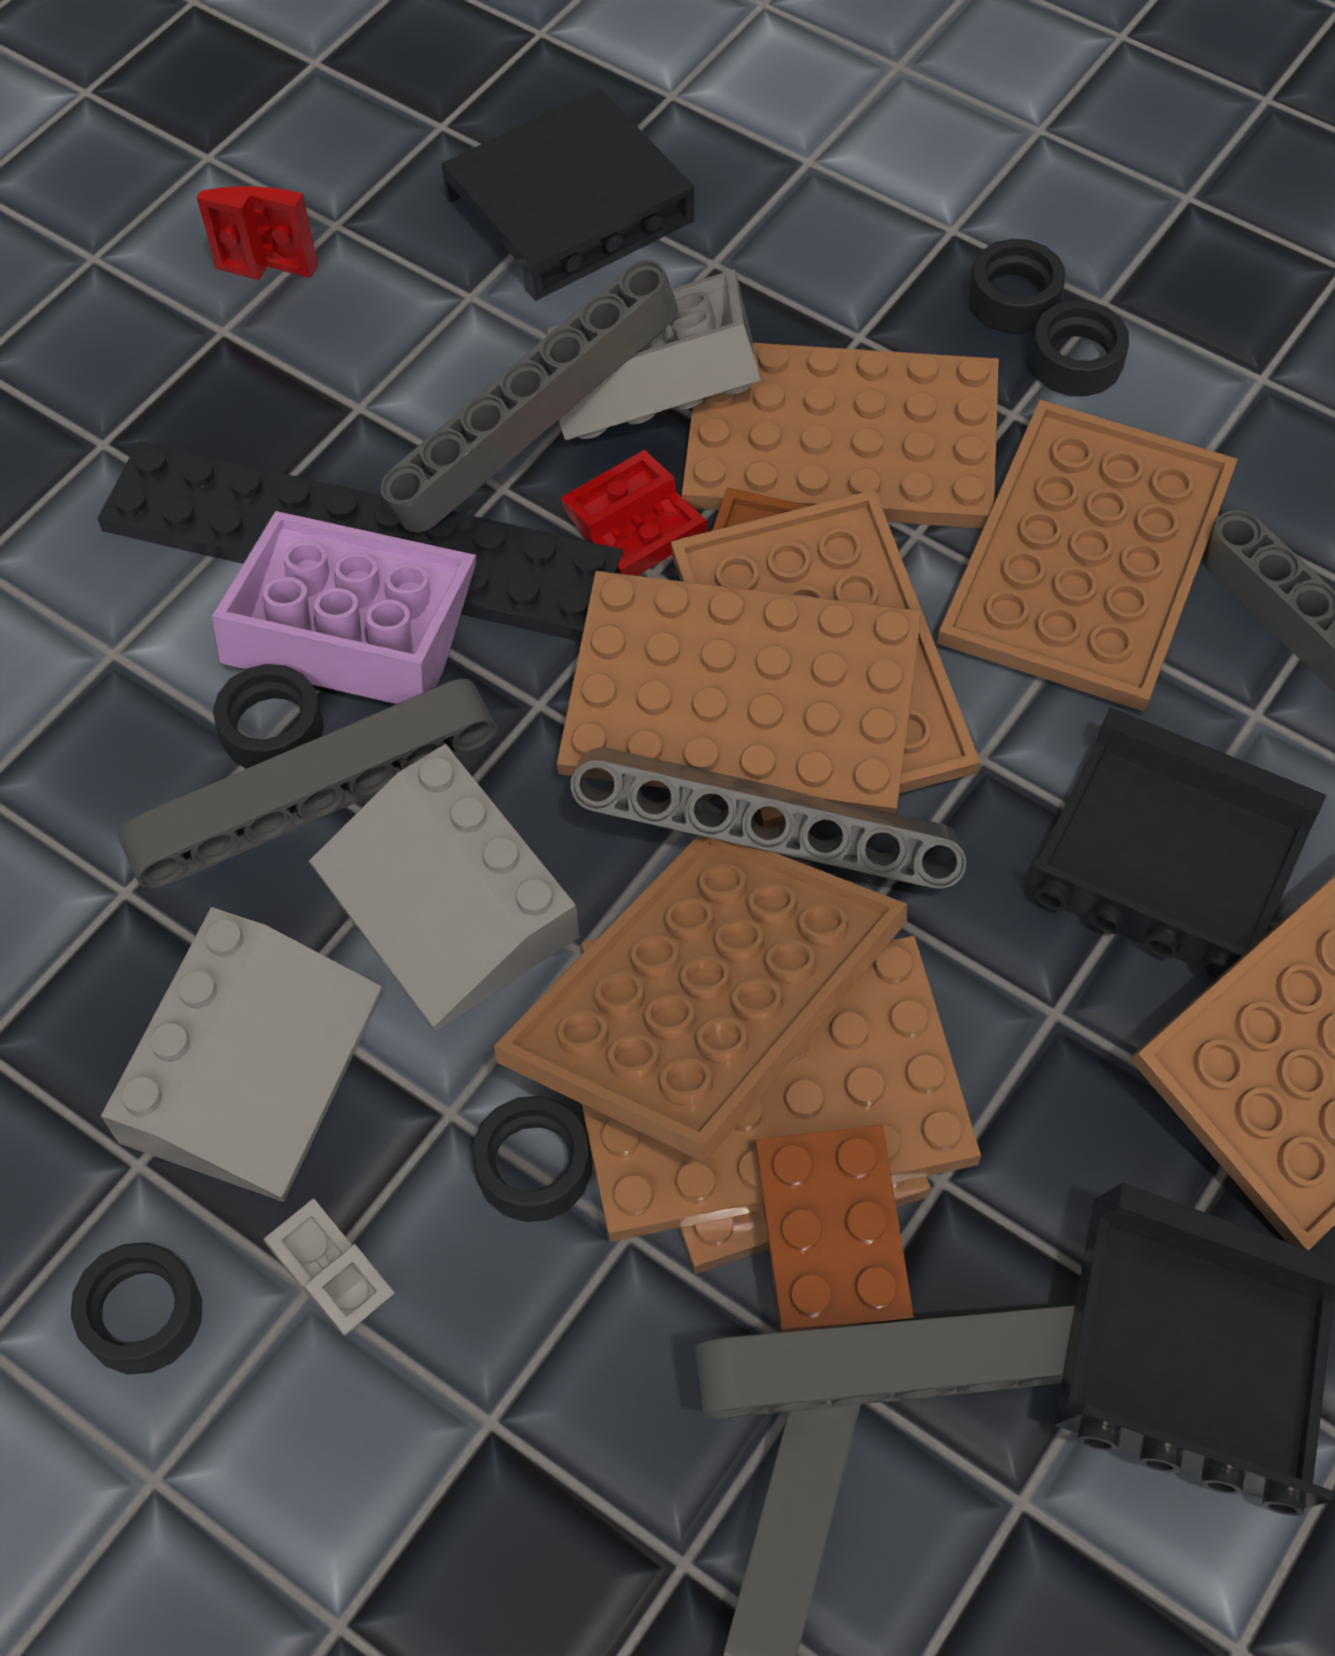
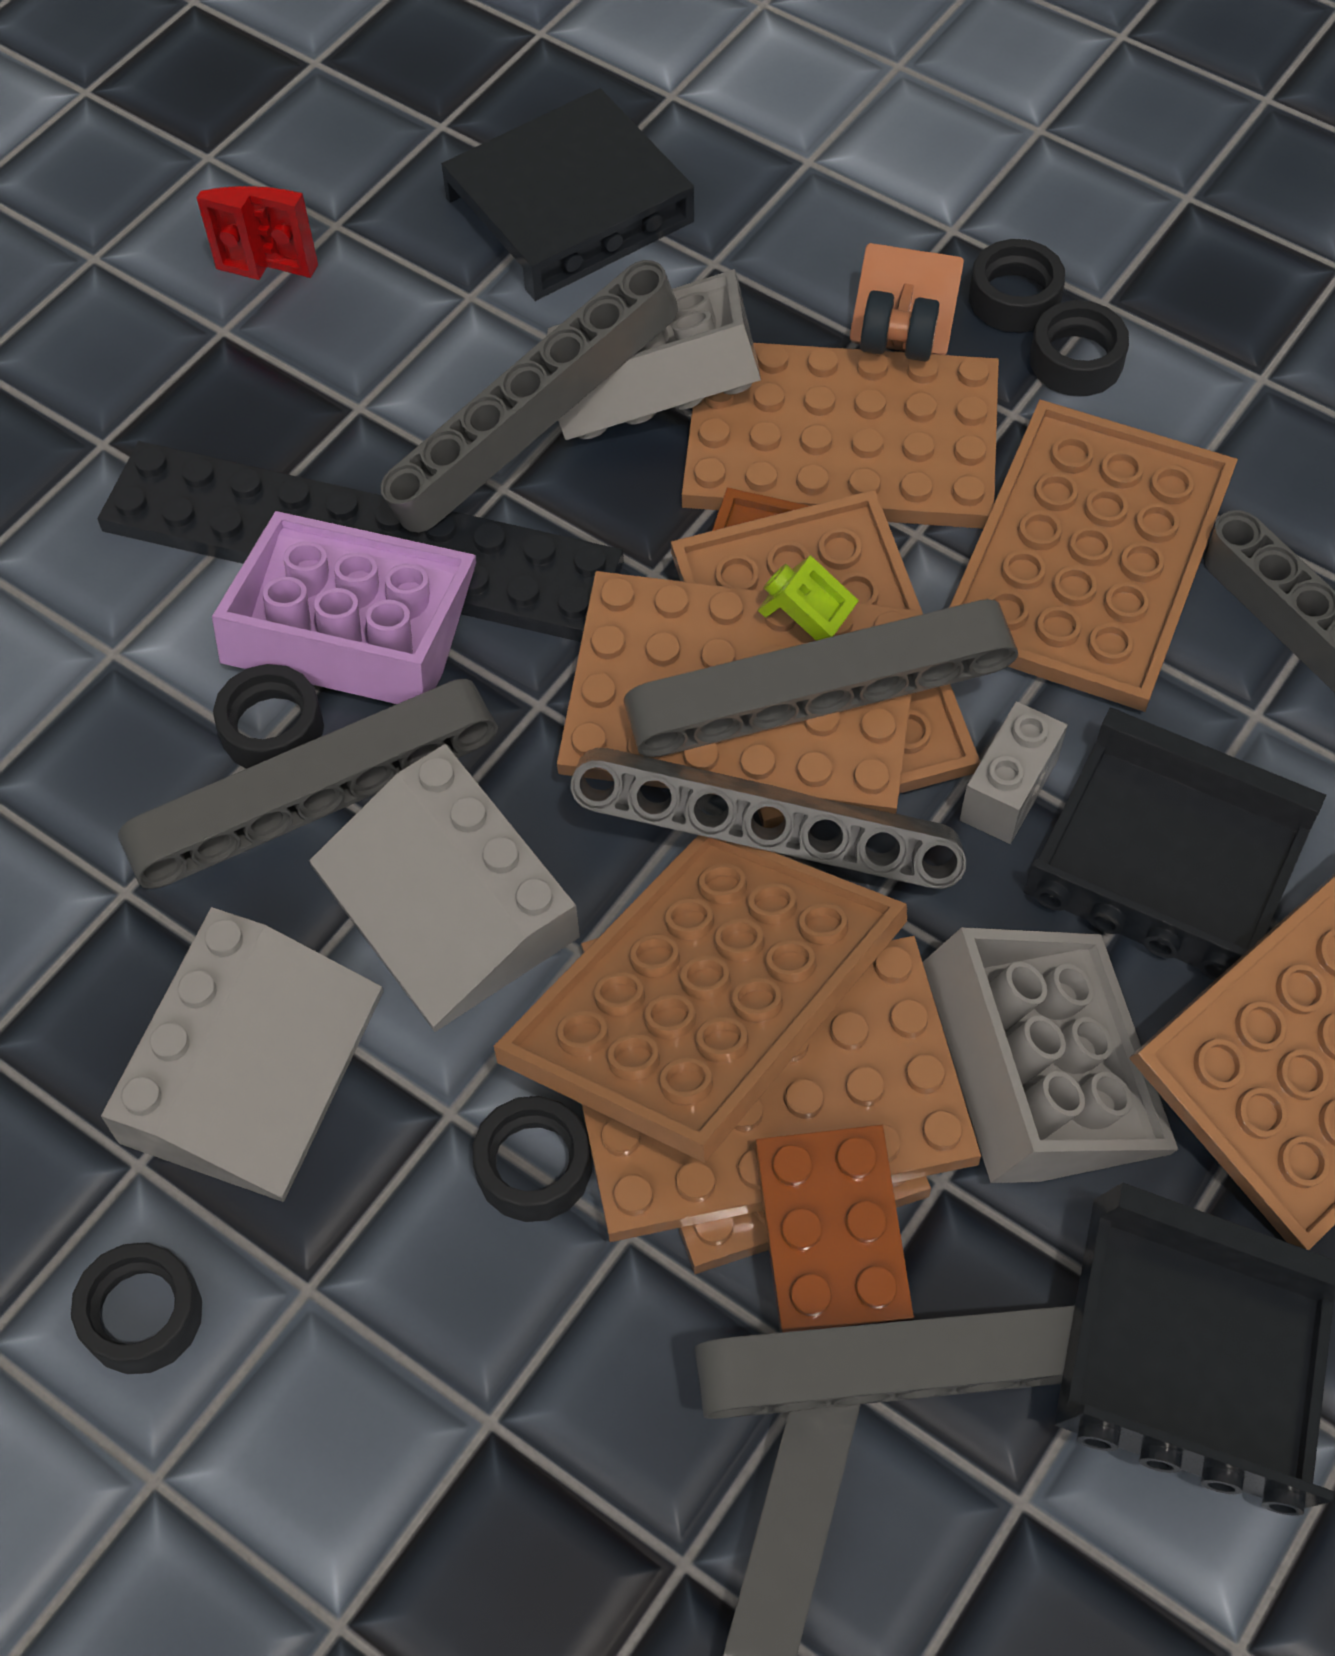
(328, 1267): light grey slope -> none
(634, 511): red slope -> none
(809, 598): none -> lime bracket
(819, 678): none -> dark grey beam
(906, 301): none -> nougat plate
(1013, 772): none -> light grey brick
(1045, 1054): none -> light grey slope

